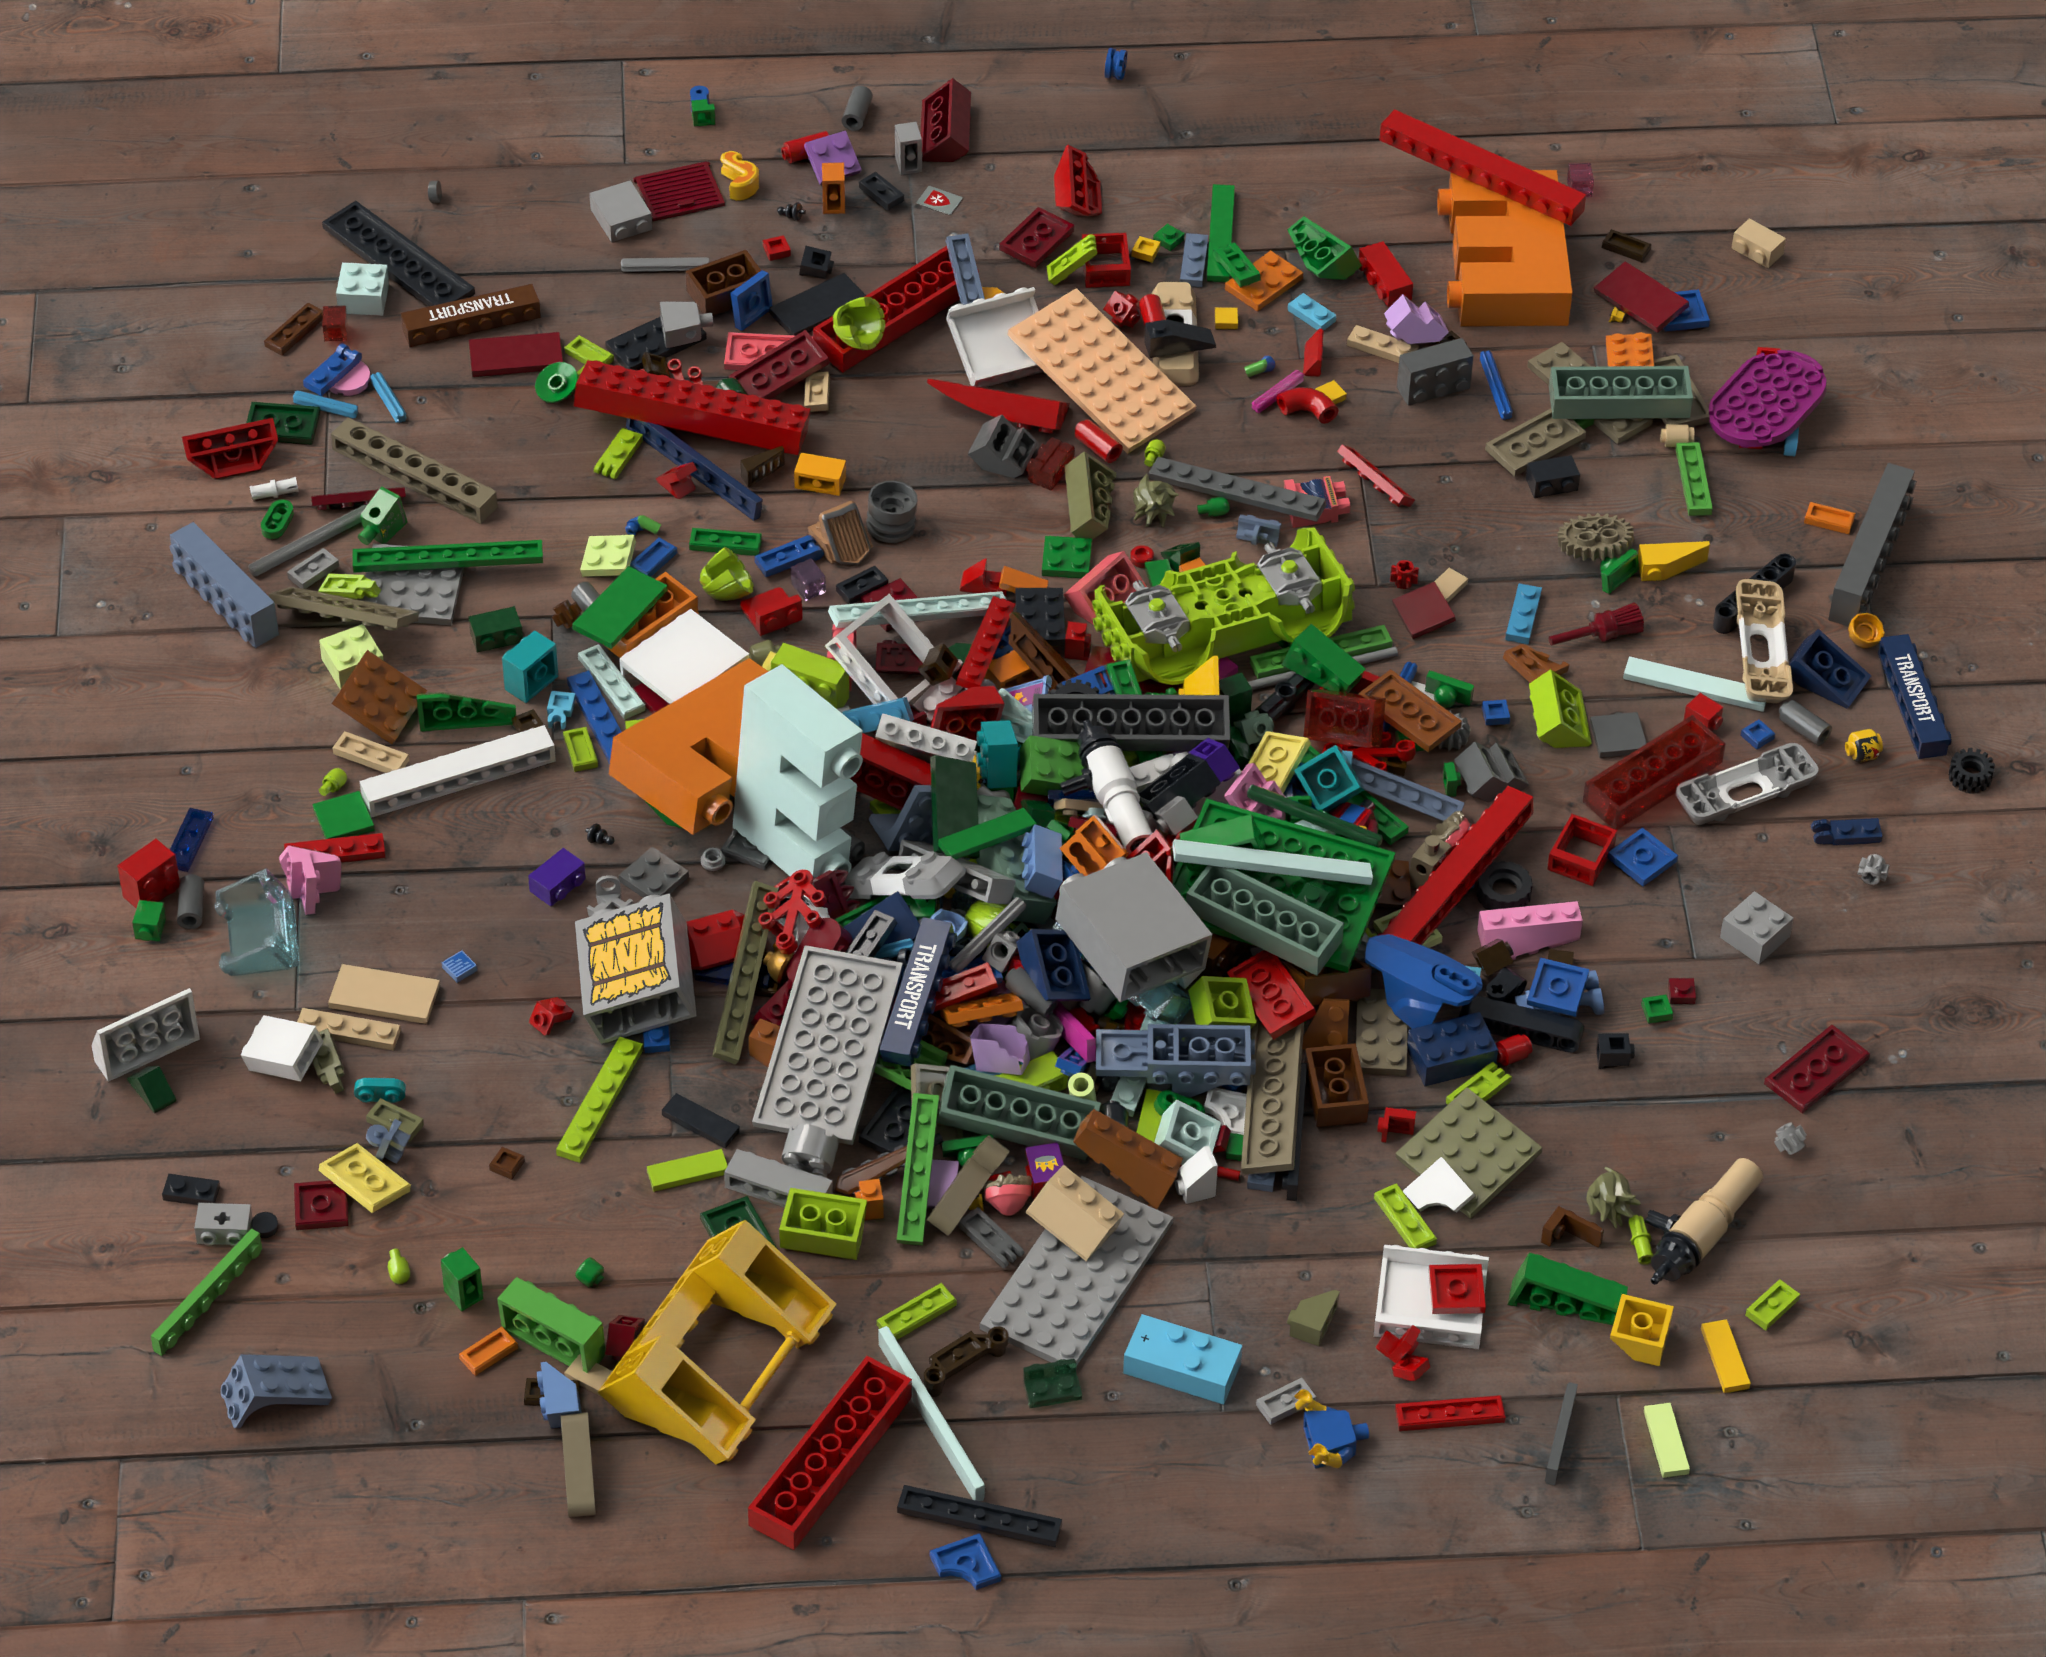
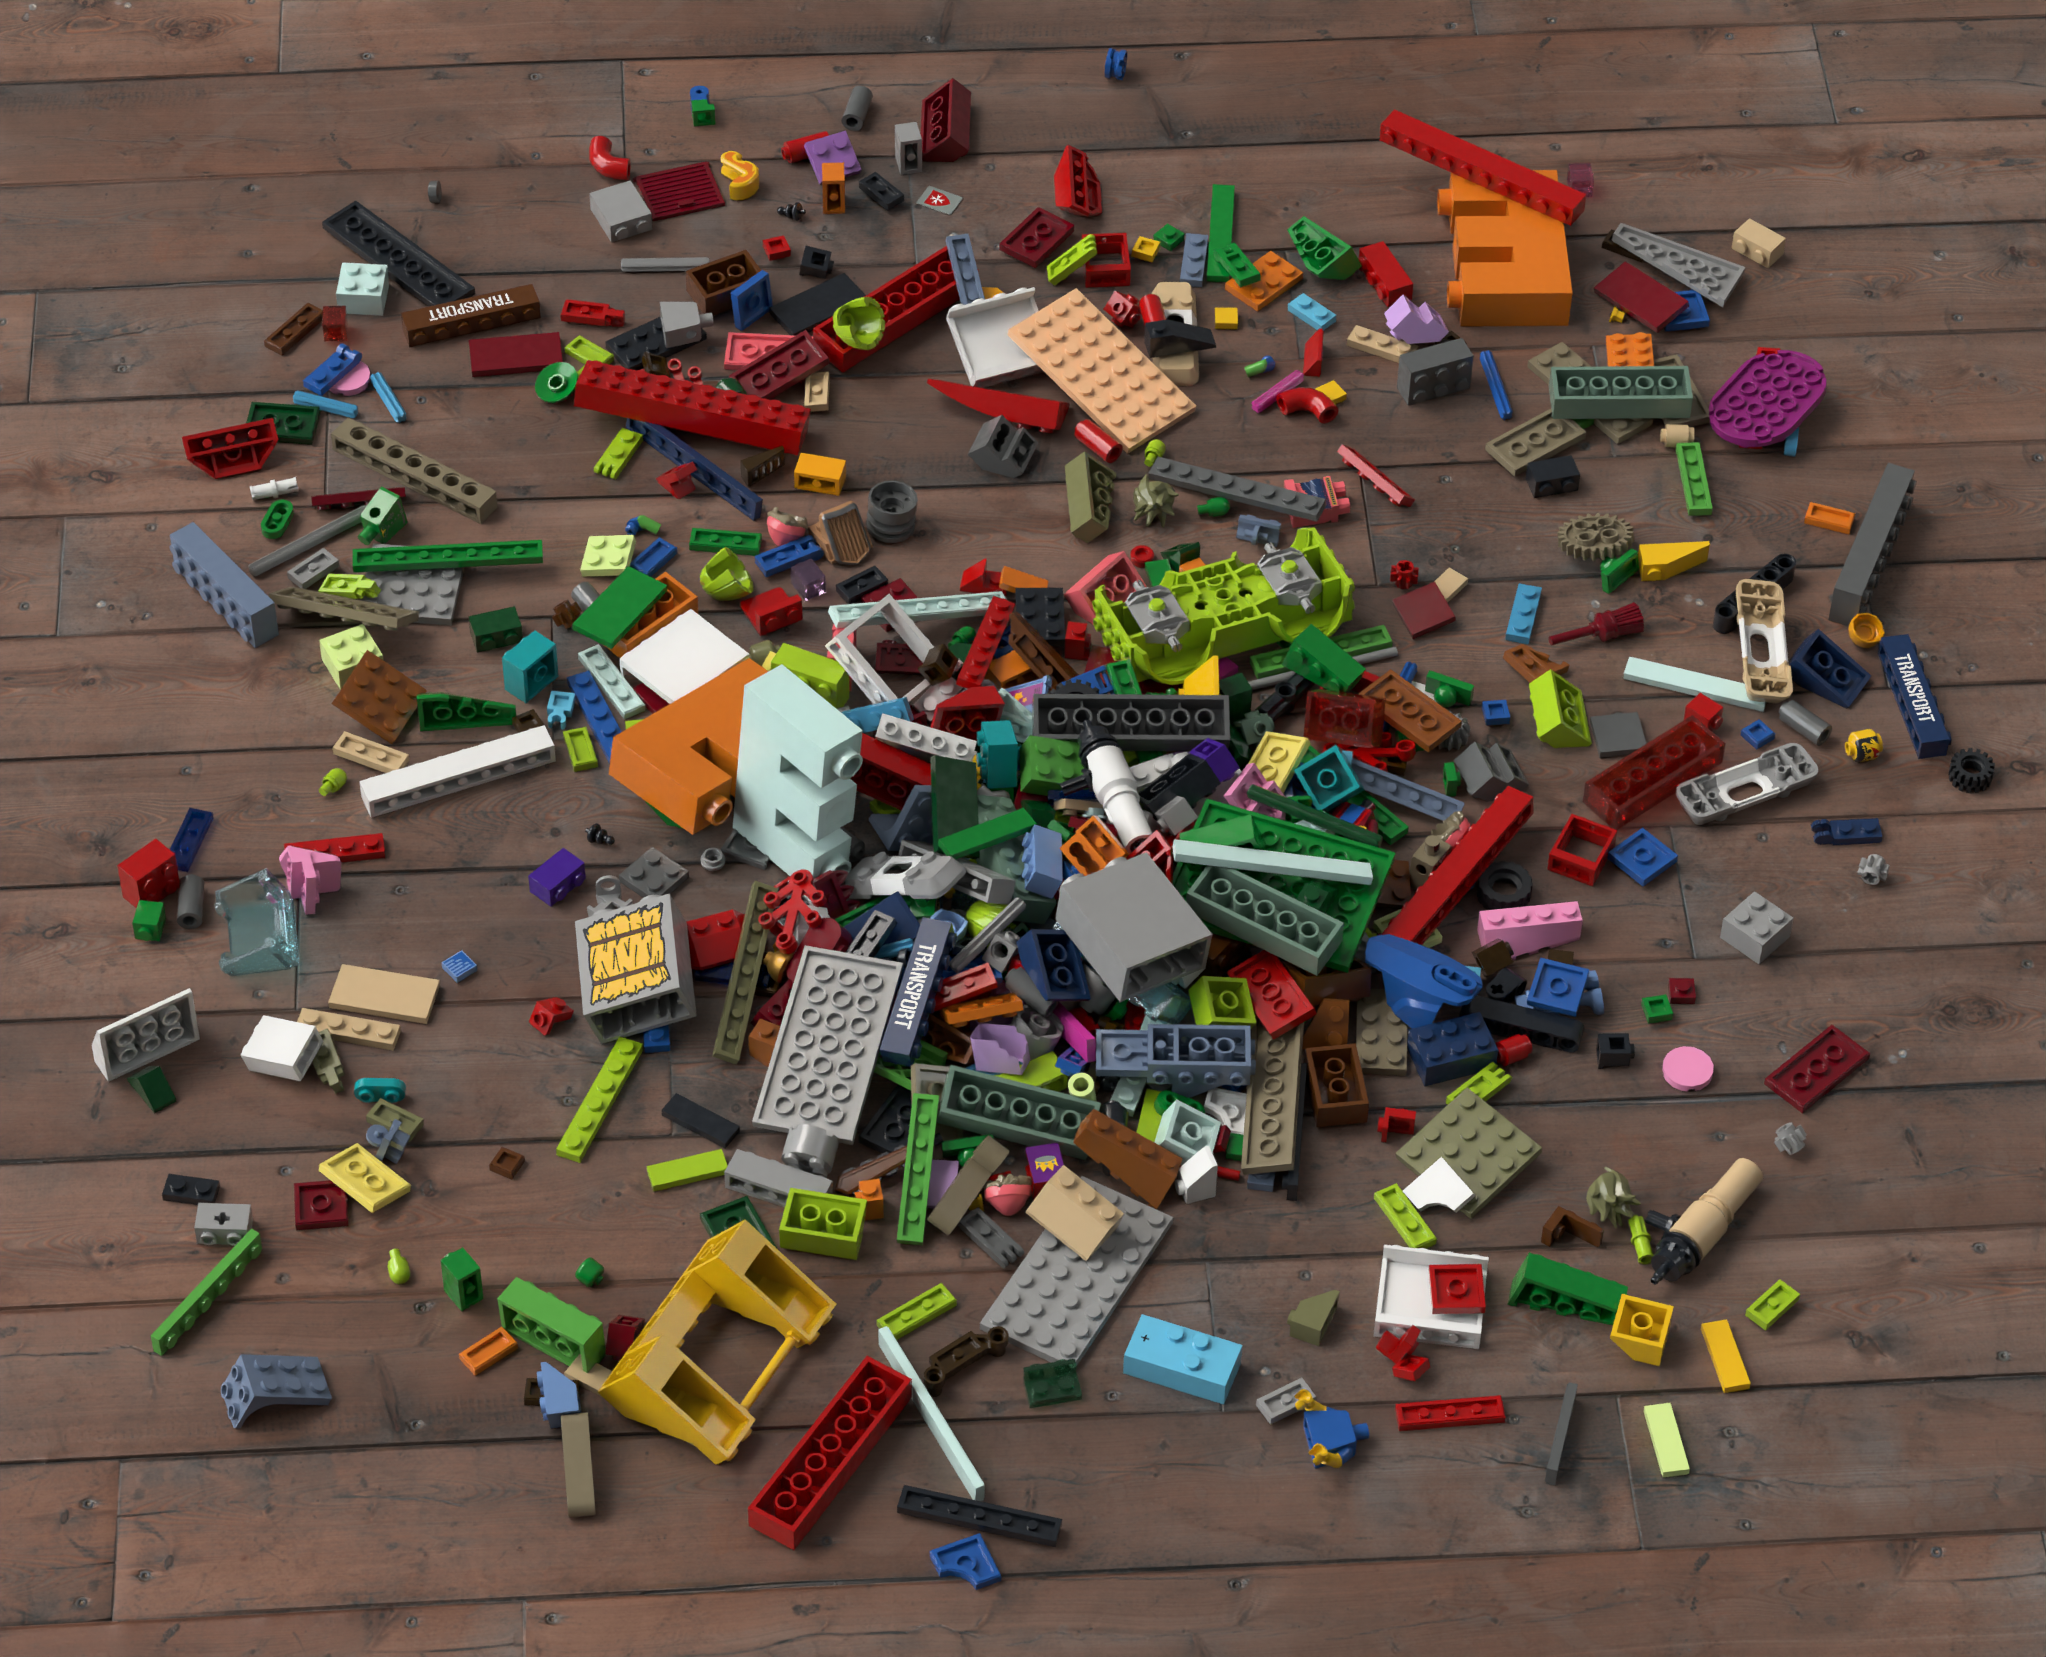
(265, 1223): black tile -> none
(343, 816): green tile -> none
(592, 313): none -> red hinge
(605, 163): none -> red cylinder
(785, 526): none -> coral hair
(964, 635): none -> green cylinder
(1050, 463): clear red brick -> none
(1066, 556): green plate -> none
(1687, 1068): none -> bright pink tile
(1698, 270): none -> light grey wing

